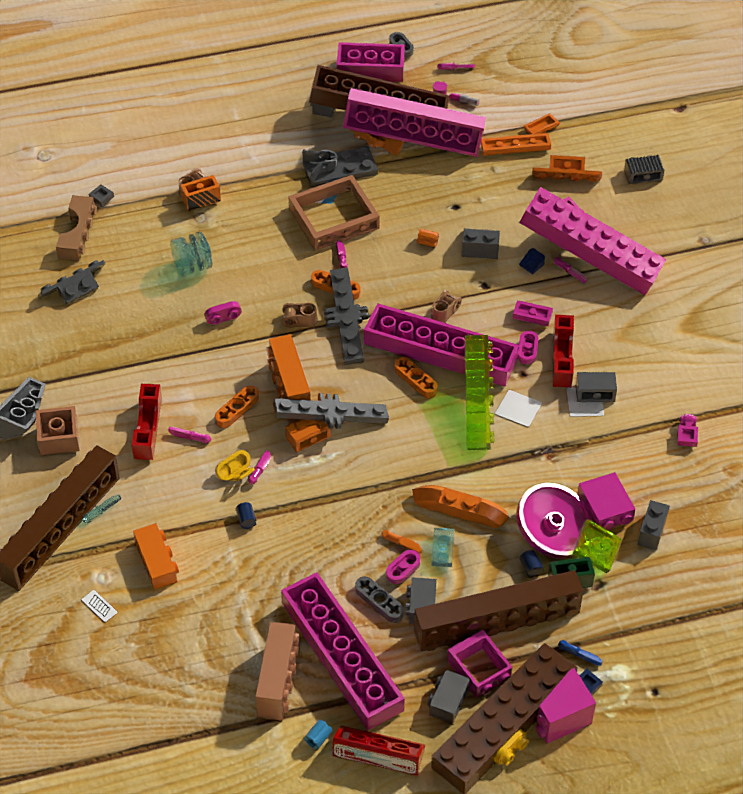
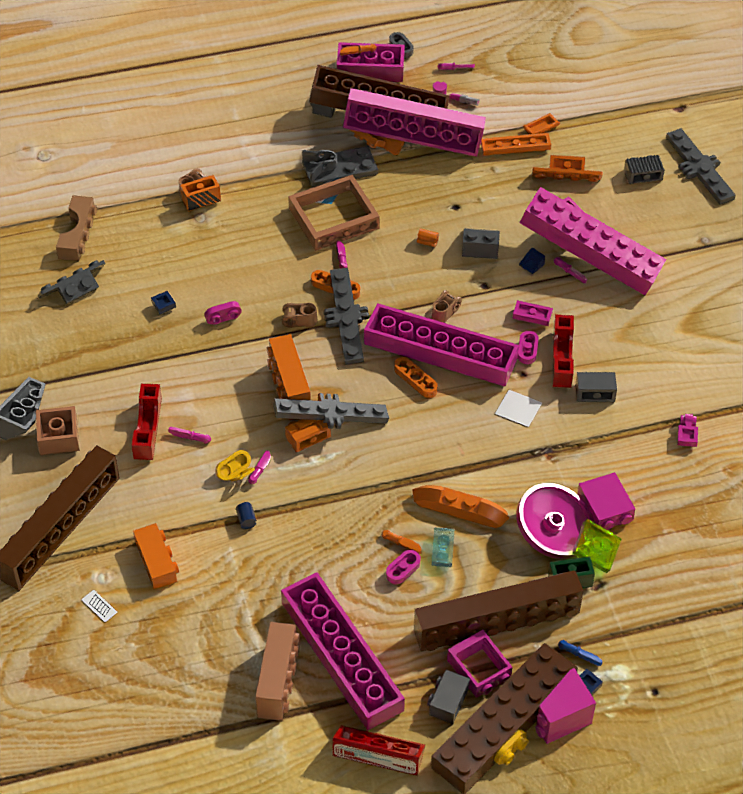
(101, 195): dark grey plate -> none
(101, 508): clear light blue piece -> none
(163, 302): none -> dark blue plate
(191, 253): clear light blue wheel -> none
(235, 414): orange beam -> none
(318, 734): dark azure piece -> none
(358, 49): none -> orange piece
(381, 608): dark grey beam -> none
(421, 593): dark grey brick -> none
(478, 392): clear neon green brick -> none
(531, 563): dark blue piece -> none
(583, 408): white sticker -> none
(653, 525): dark grey brick -> none
(700, 166): none -> dark grey hinge

